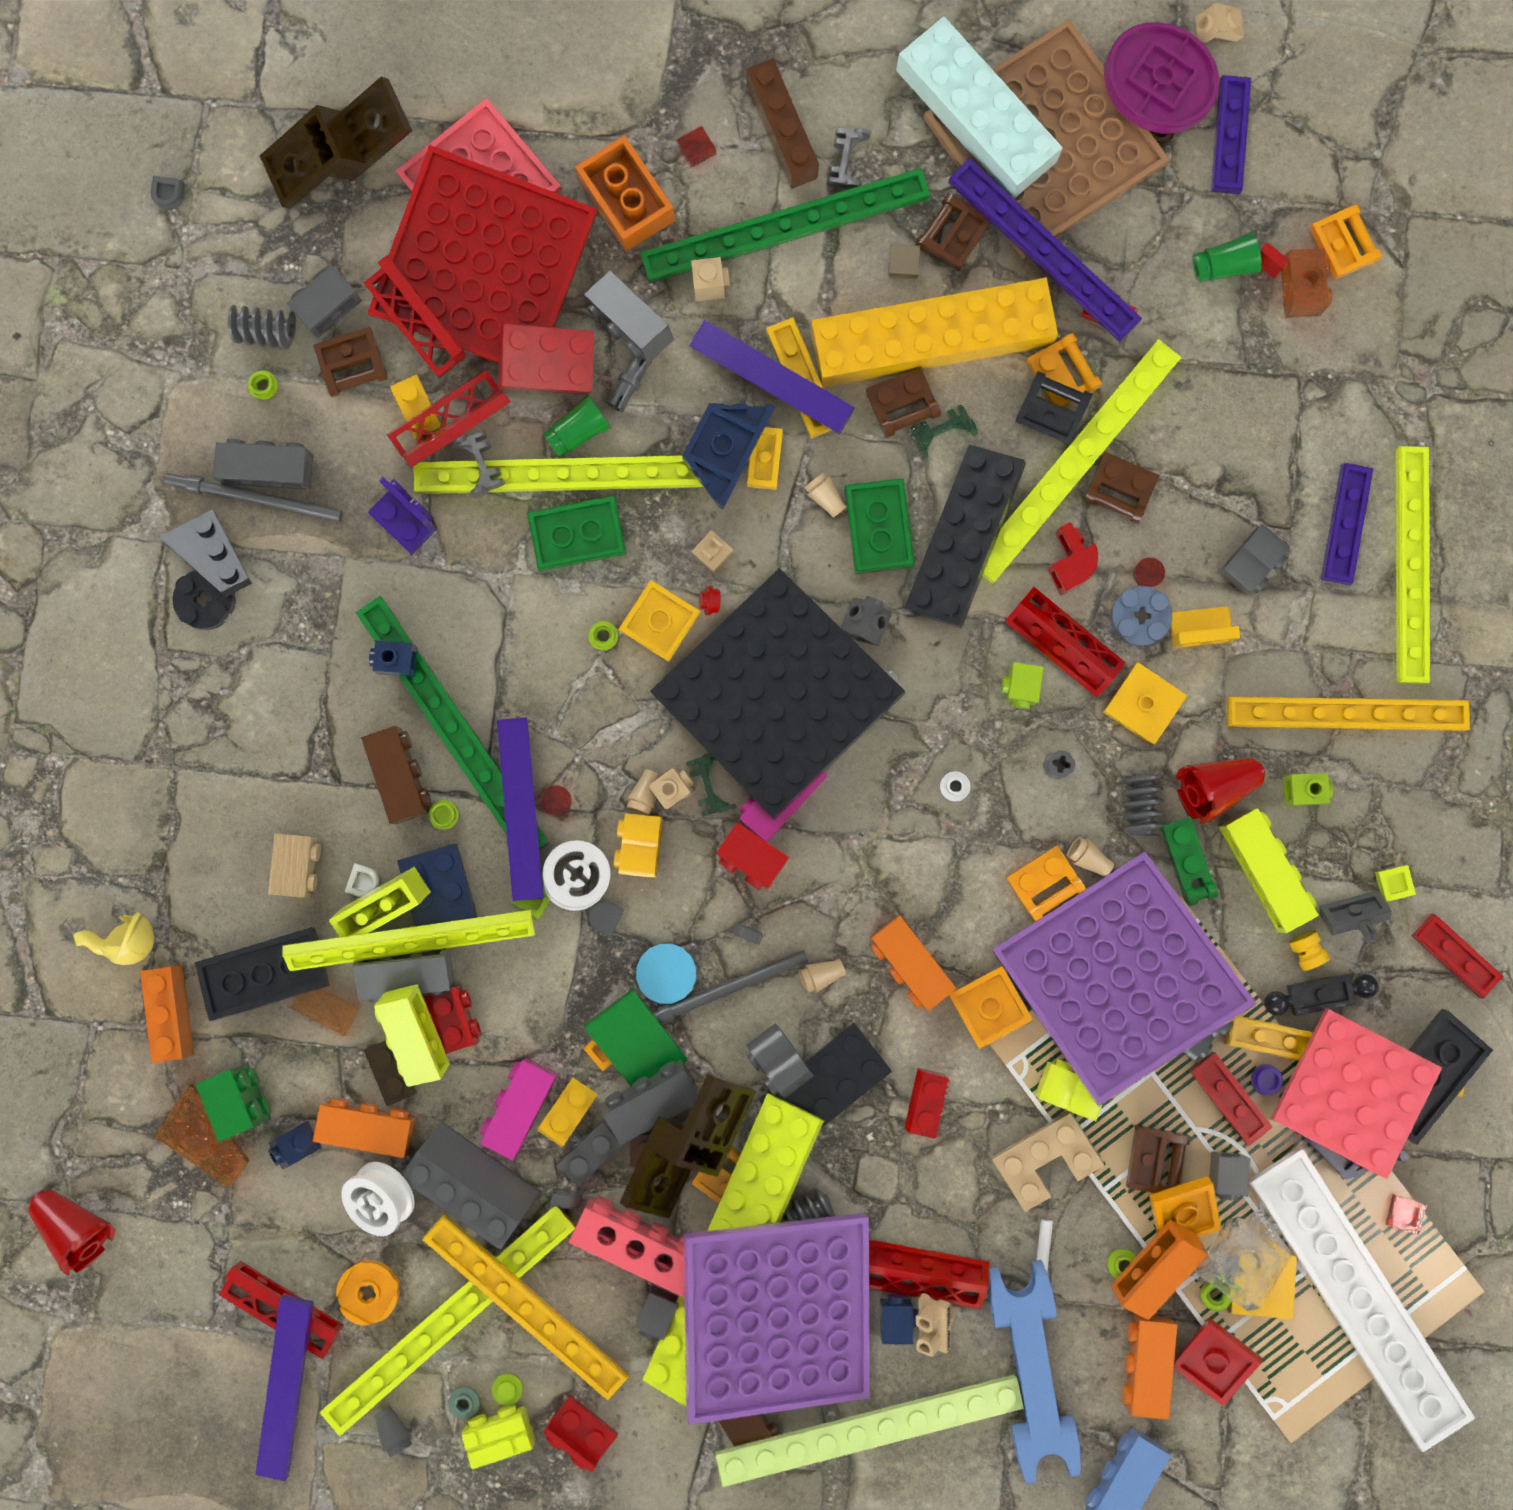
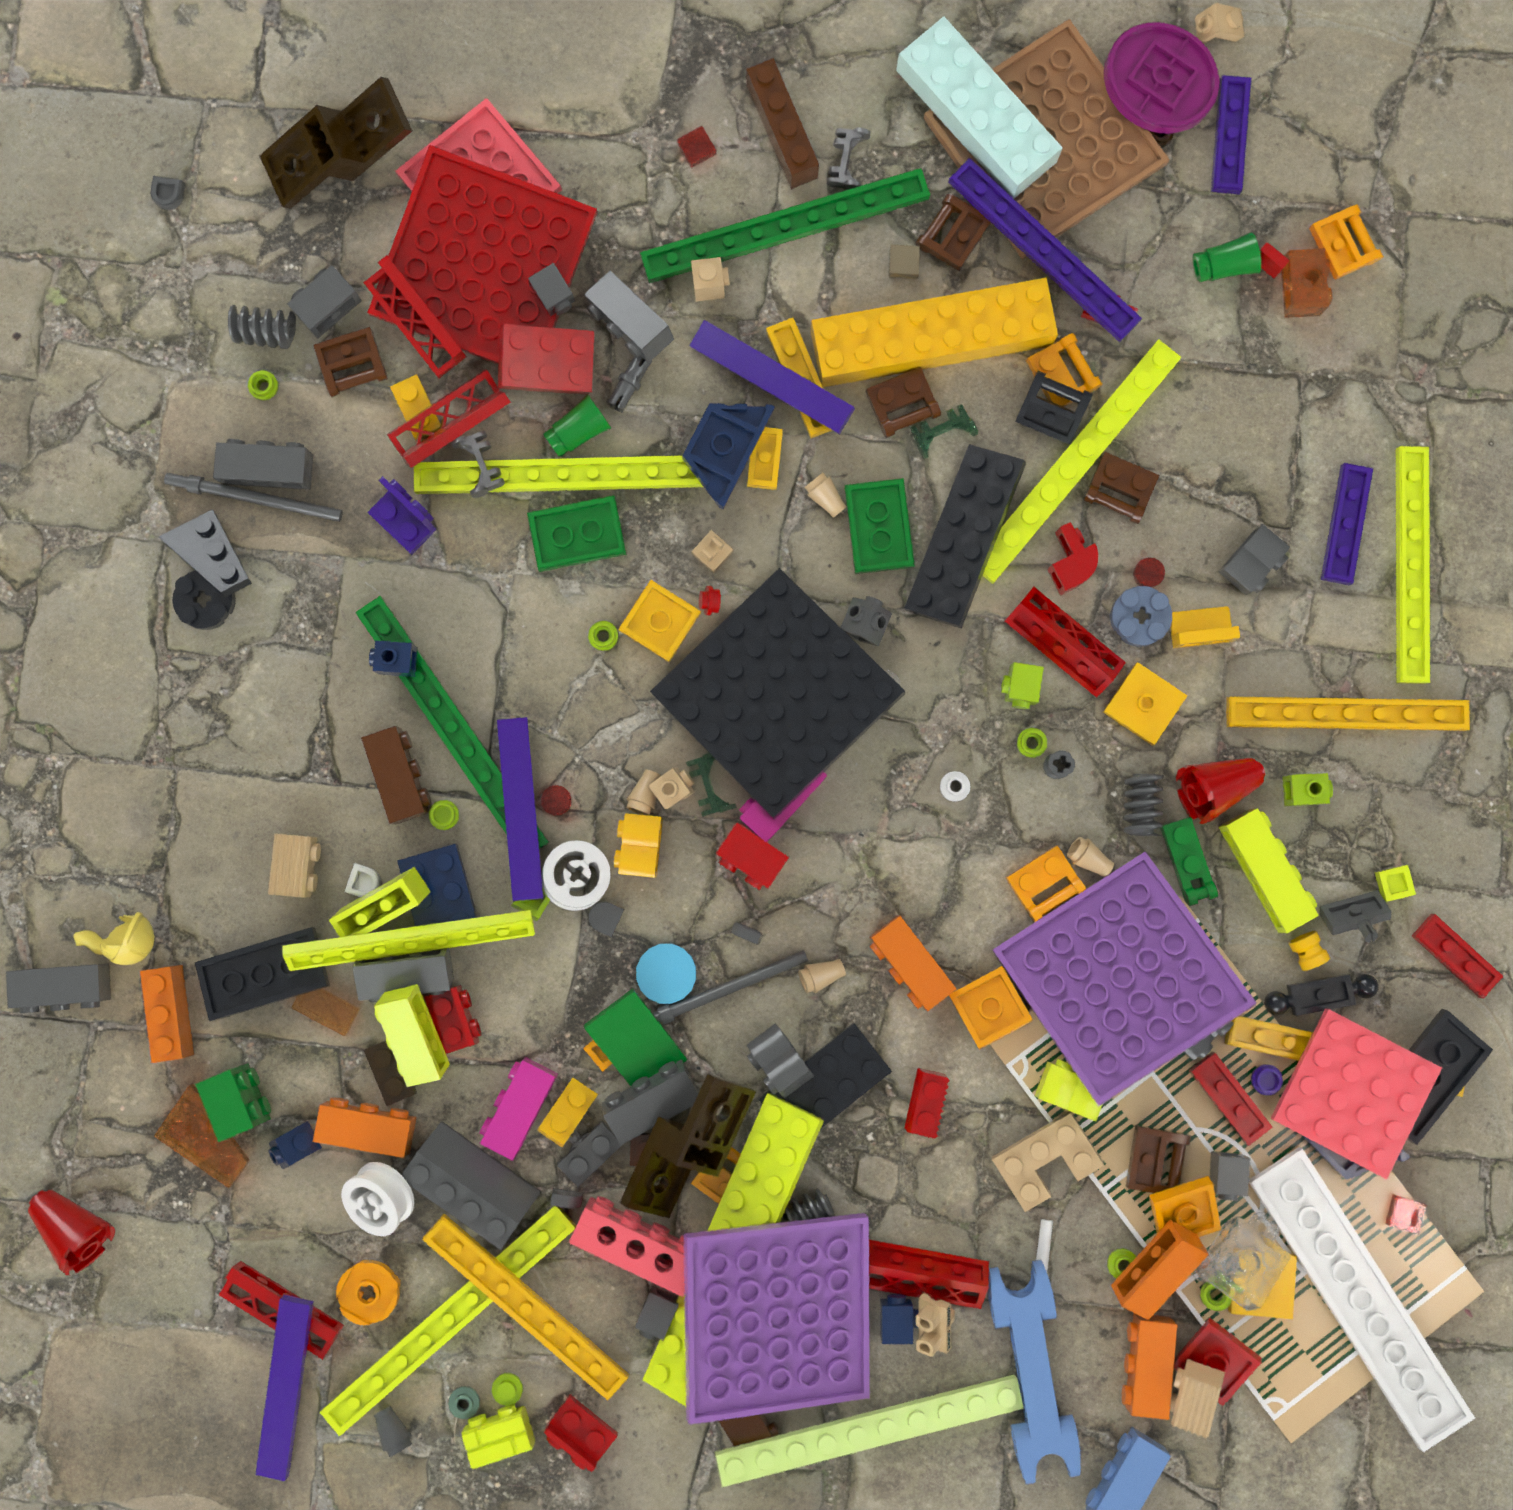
(58, 987): none -> dark grey brick
(552, 290): none -> dark grey brick
(625, 193): orange brick -> none
(1040, 738): none -> lime plate
(1197, 1397): none -> tan brick

